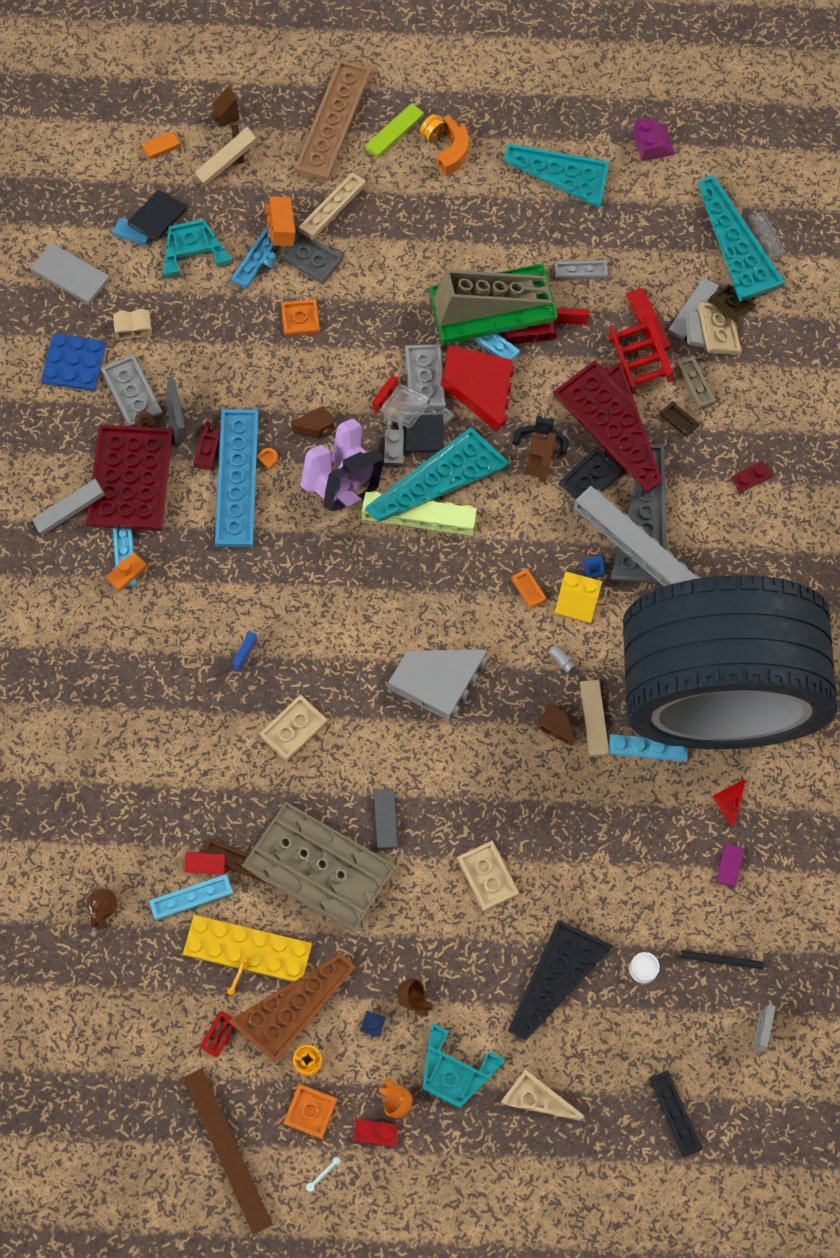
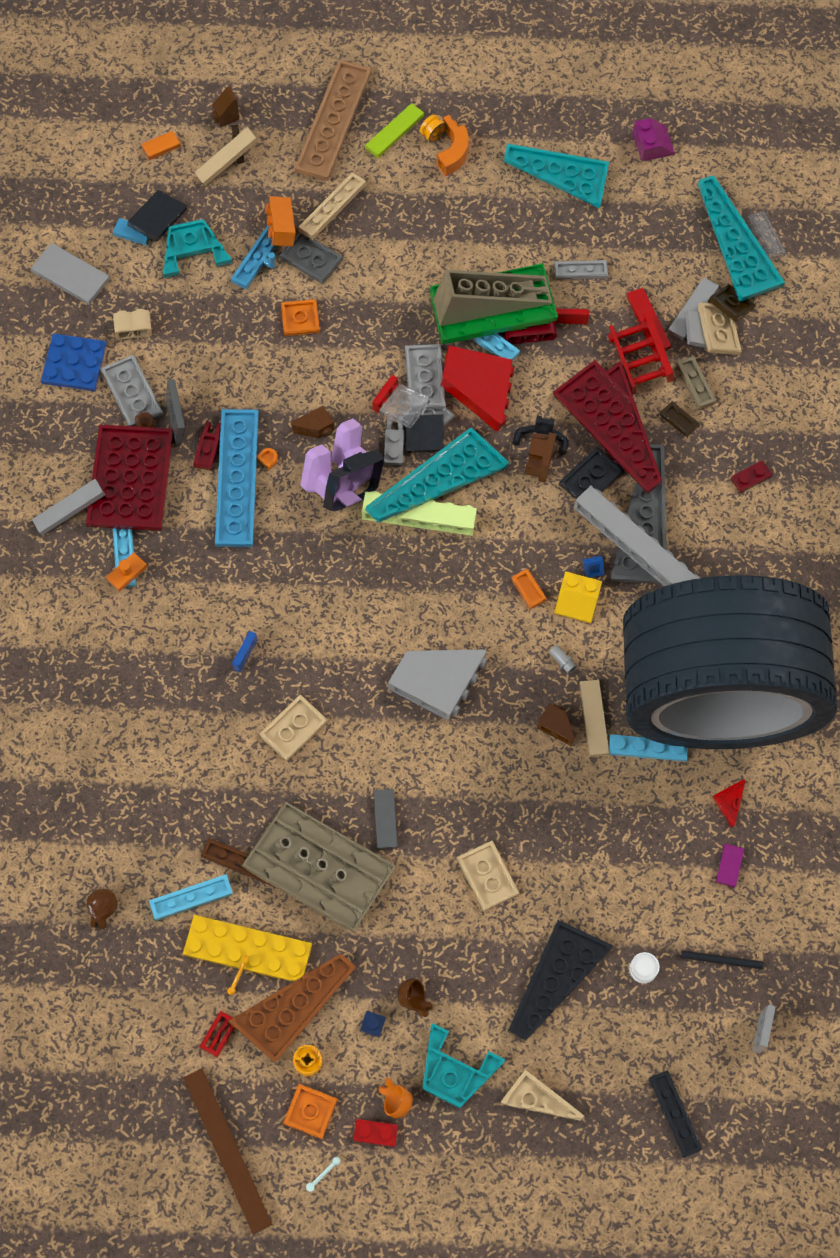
(205, 863): red tile -> none

